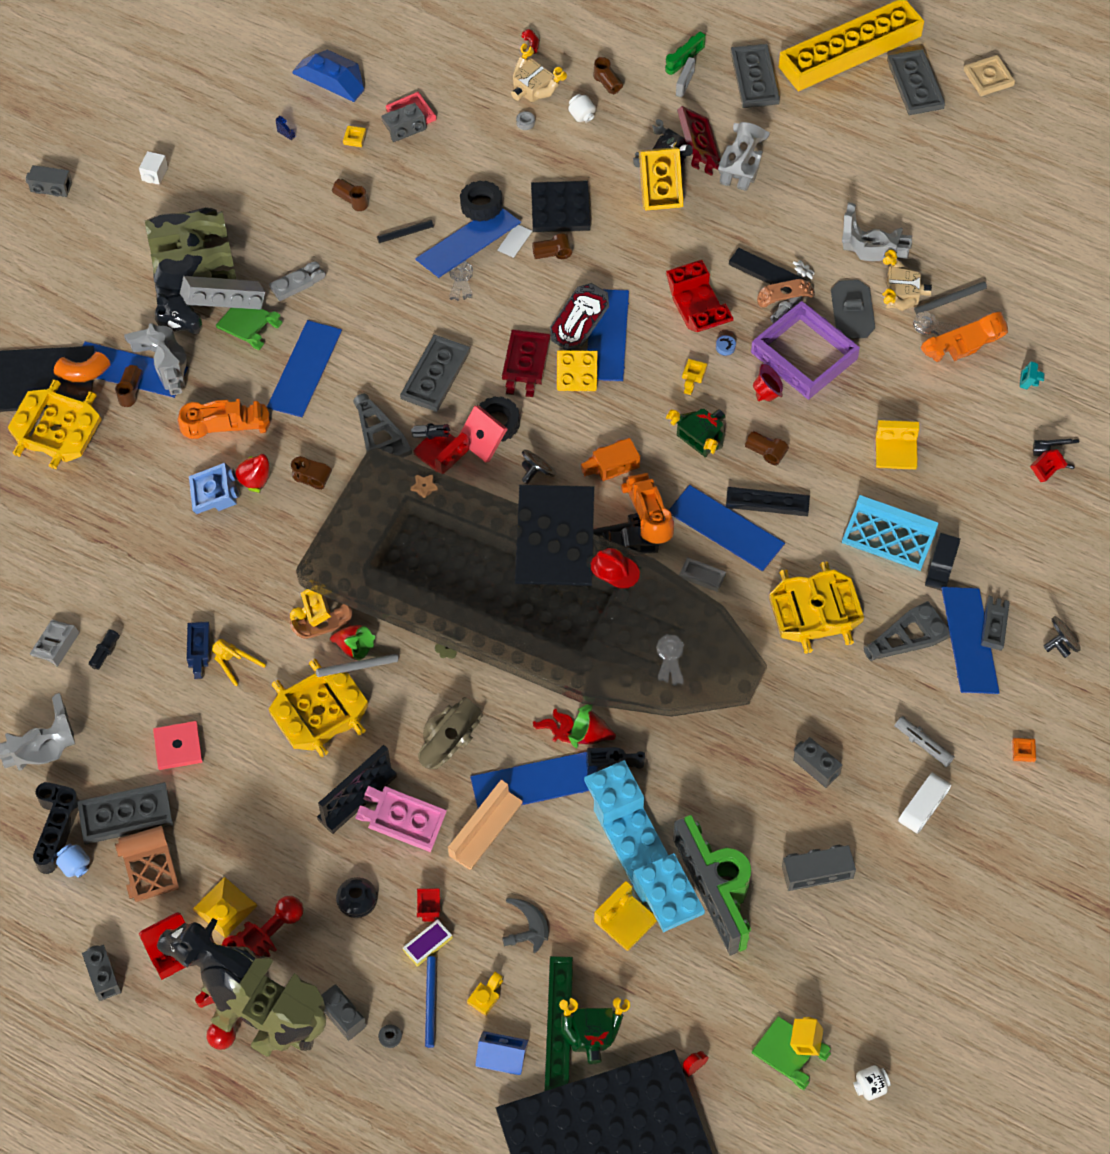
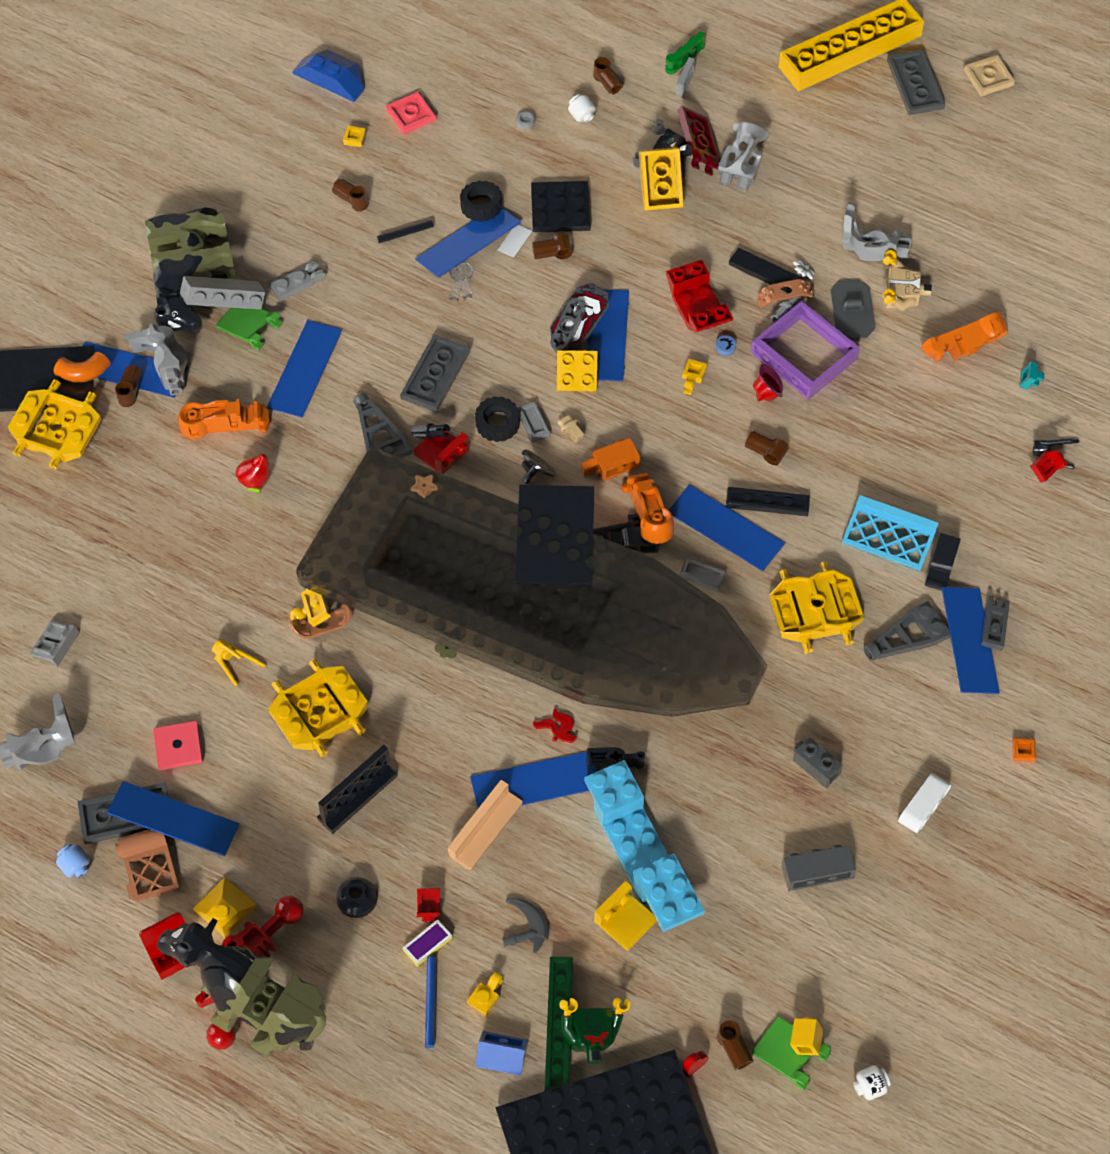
(49, 181): dark grey brick -> none
(51, 829): black beam -> none
(101, 972): dark grey brick -> none
(104, 649): black axle -> none
(153, 168): white brick -> none
(173, 818): none -> blue window
(198, 647): dark blue hinge -> none
(213, 489): medium blue plate -> none
(283, 129): clear blue tile -> none
(312, 473): reddish brown piece -> none
(325, 671): light grey bar -> none
(343, 1012): dark grey brick -> none
(354, 641): hat -> none
(393, 1042): dark grey plate -> none
(402, 817): bright pink tile -> none
(404, 122): dark grey bracket -> none
(437, 747): dark tan piece -> none
(483, 433): coral tile -> none
(525, 360): dark red tile -> none
(533, 39): red arm -> none
(533, 422): none -> light grey tile
(534, 80): tan torso -> none
(557, 337): none -> dark grey beam
(570, 426): none -> tan piece
(589, 728): hat -> none
(615, 568): red piece -> none
(670, 649): clear piece -> none
(700, 429): dark green torso -> none
(718, 895): piece -> none
(734, 1047): none -> reddish brown piece
(755, 76): dark grey plate -> none
(896, 444): yellow bracket -> none
(903, 725): light grey pin -> none
(927, 324): clear piece -> none
(951, 297): dark grey bar -> none
(1064, 635): black shield -> none

